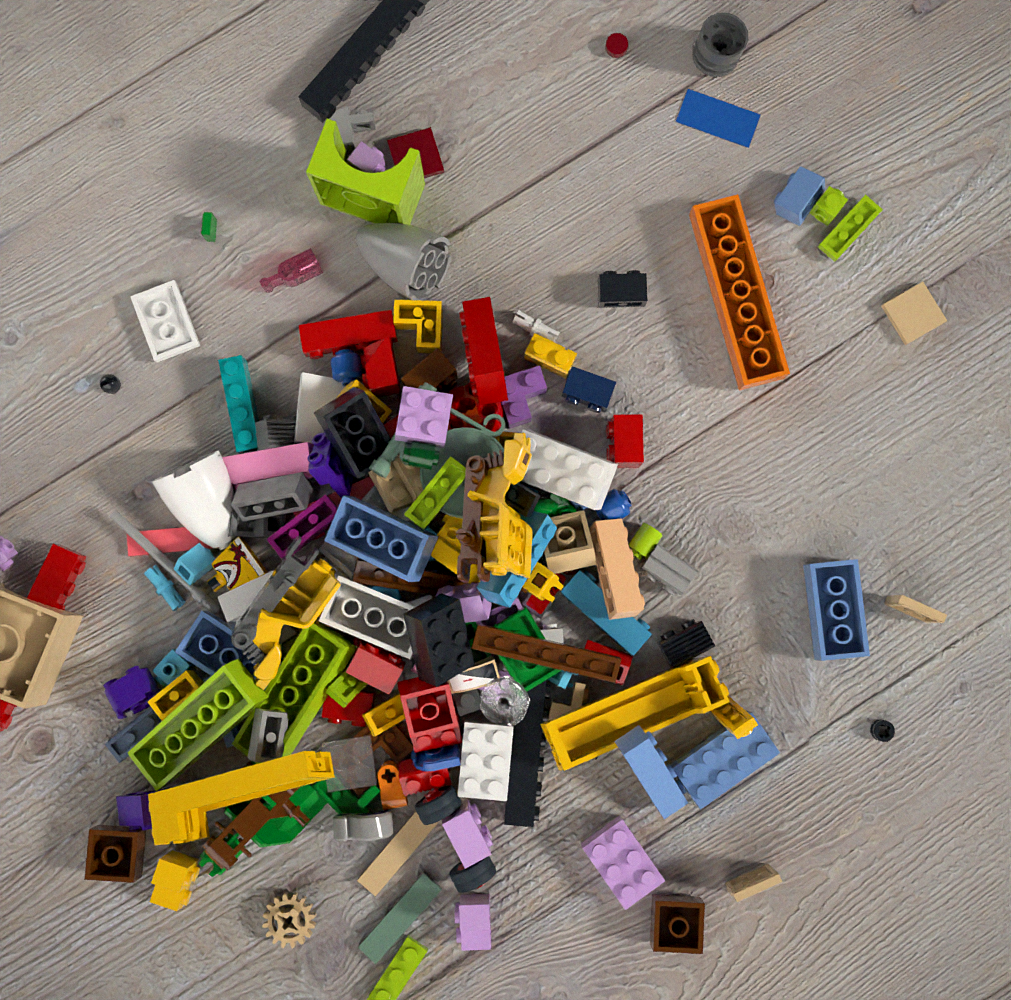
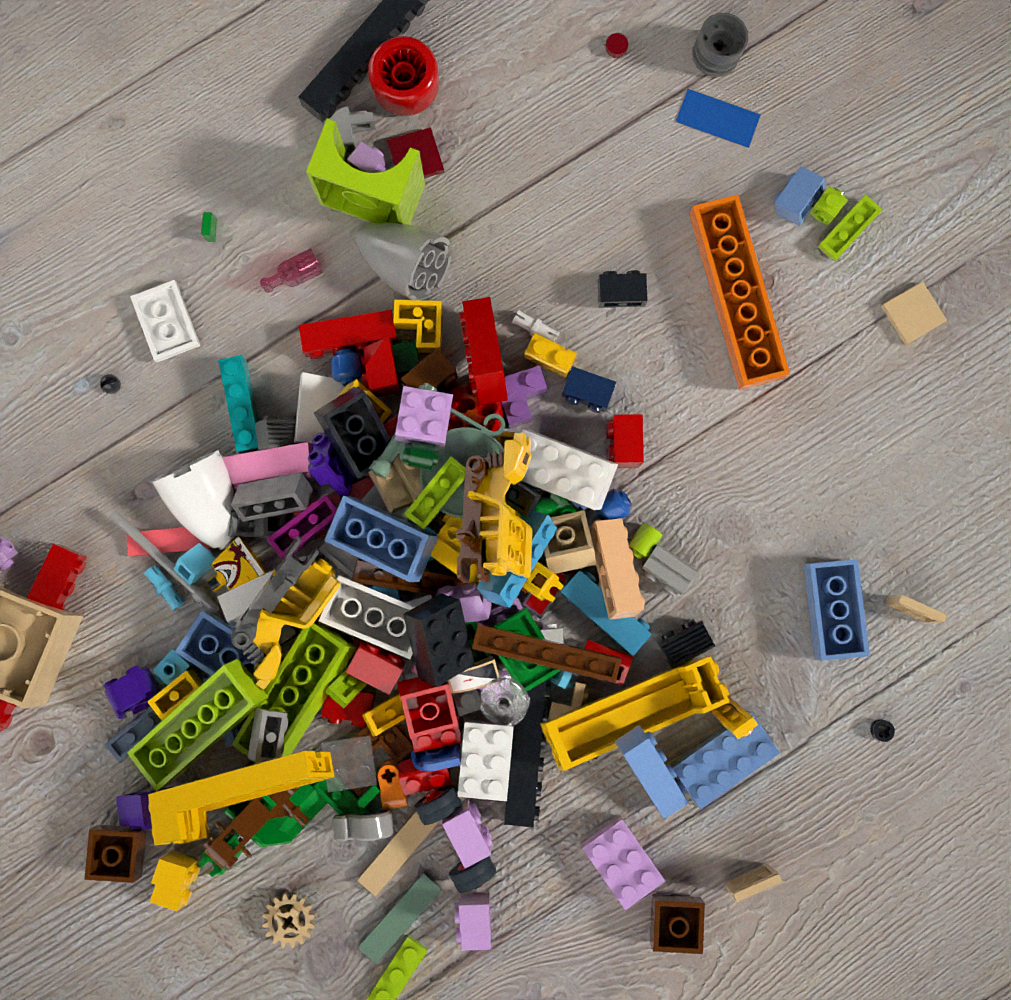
(400, 60): none -> red wheel
(405, 356): none -> dark green brick

